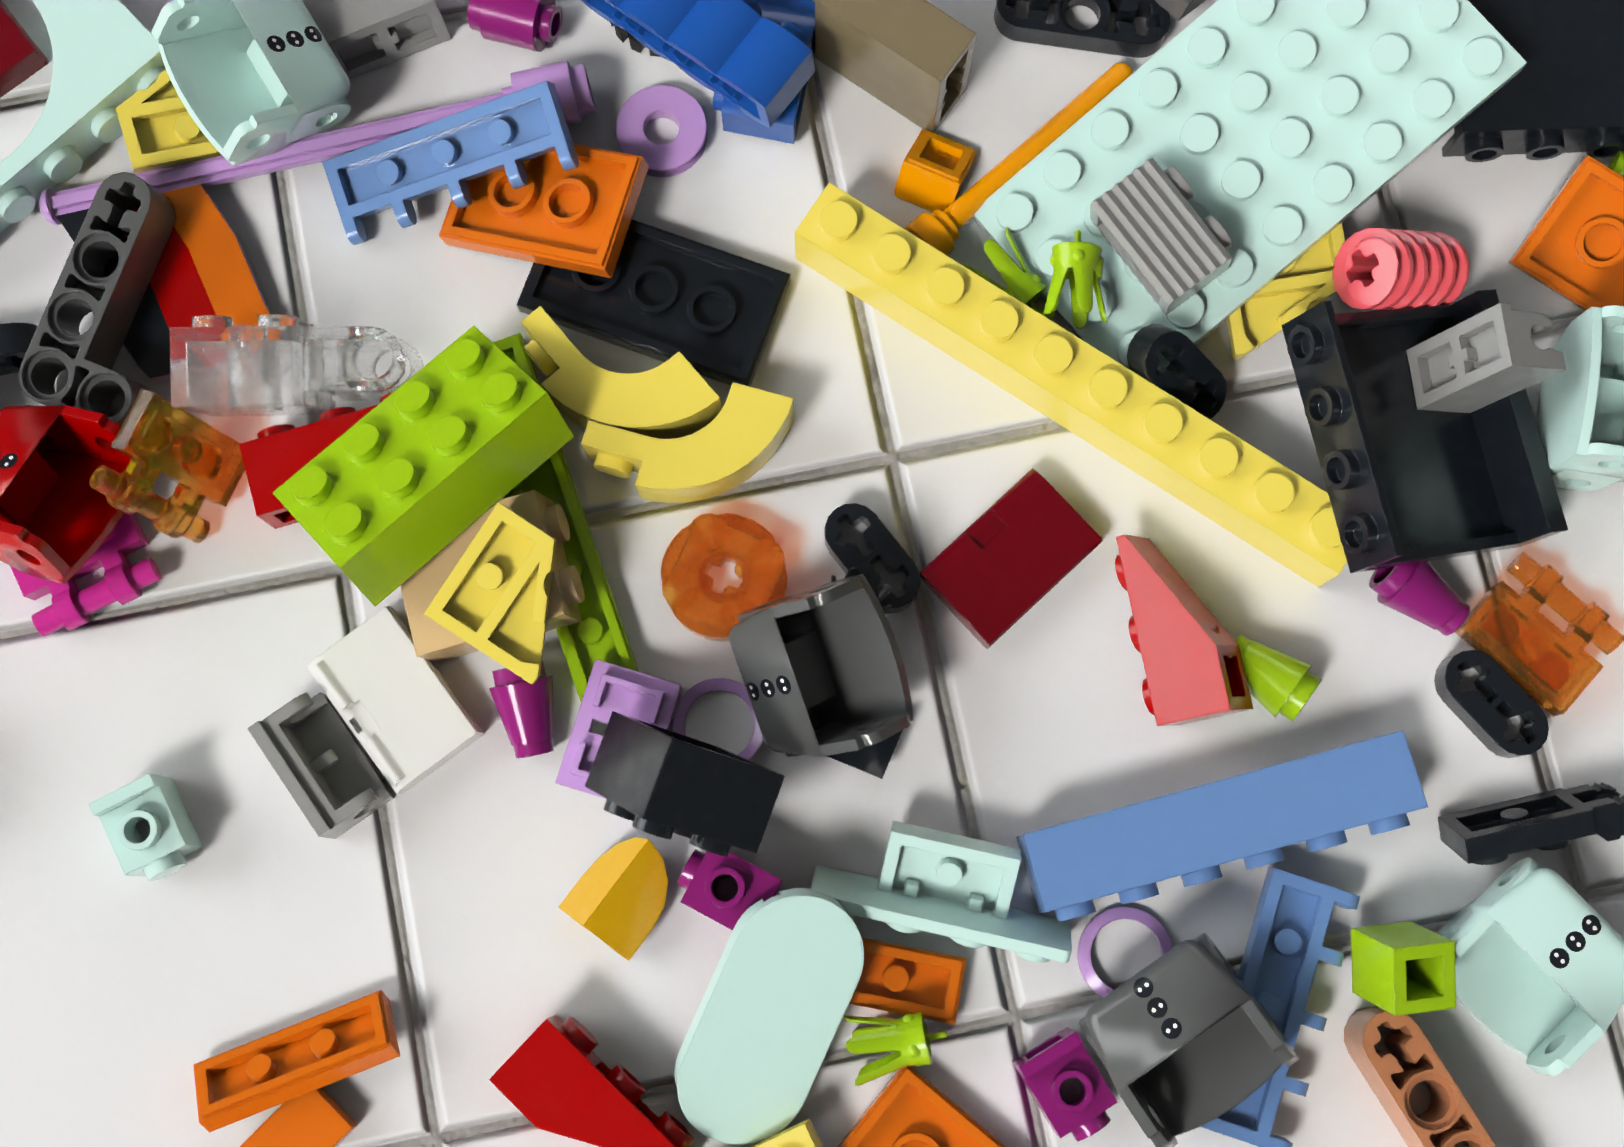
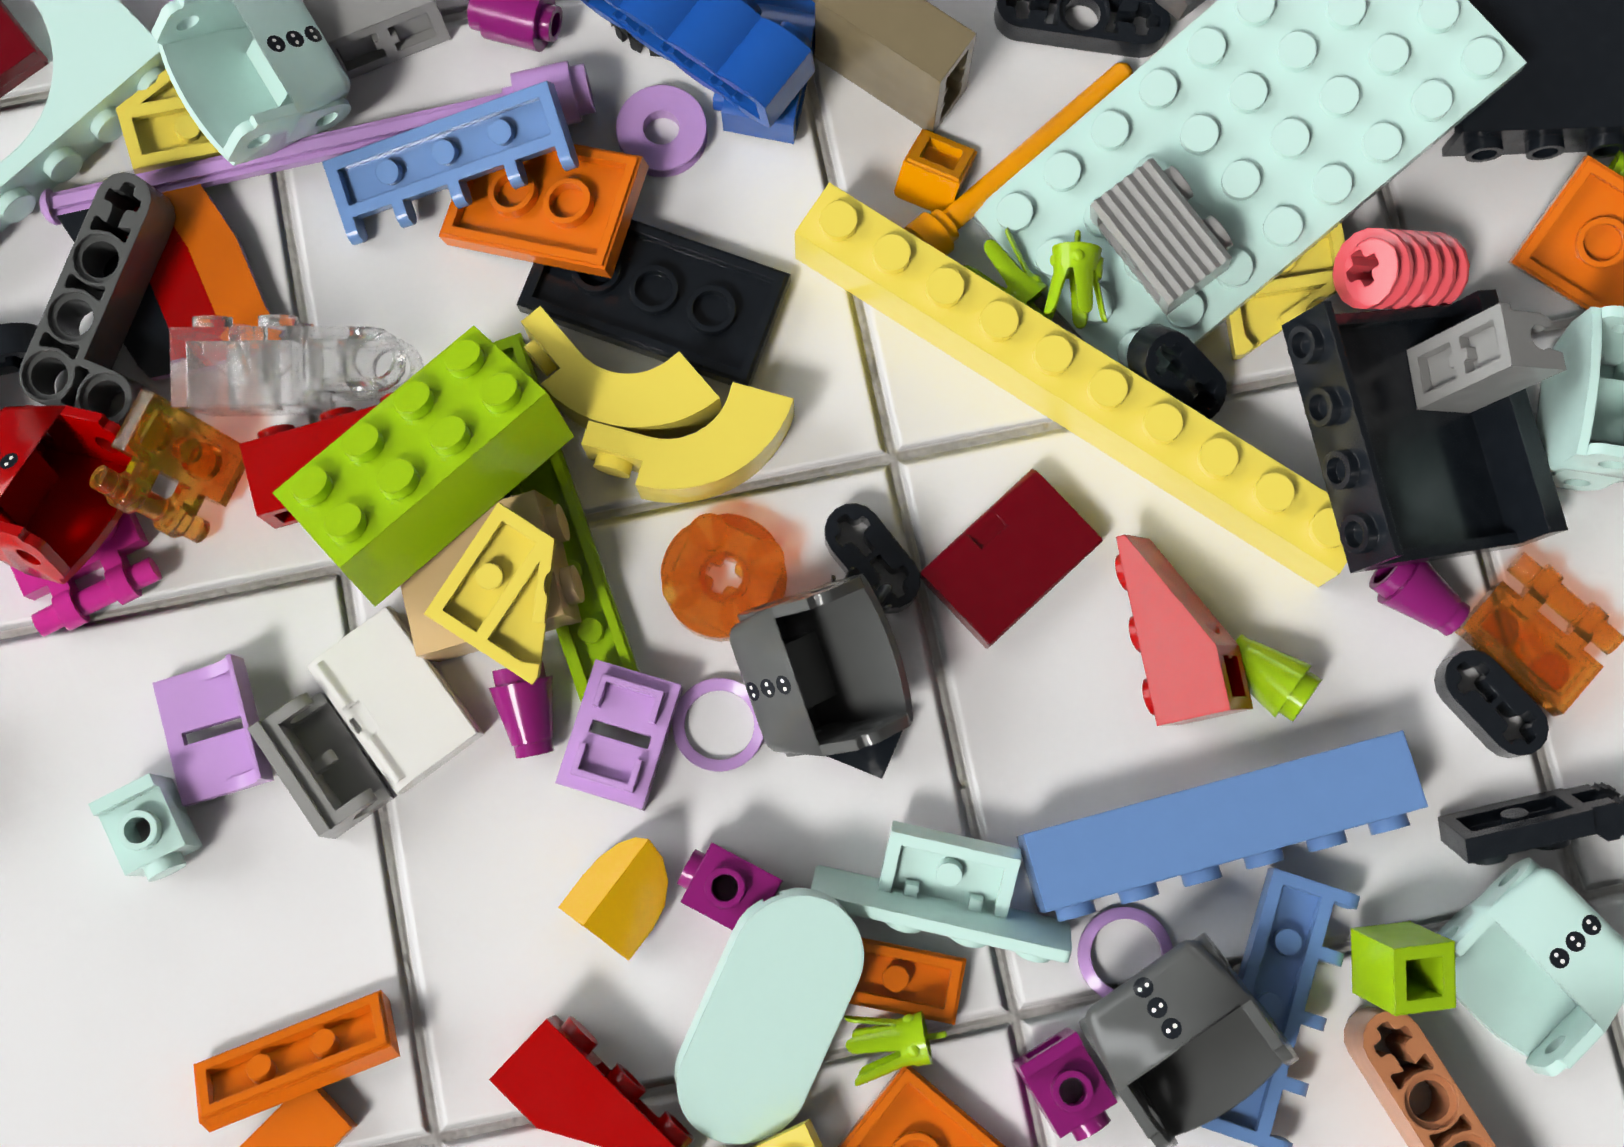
(202, 701): none -> lavender piece
(683, 786): black piece -> none

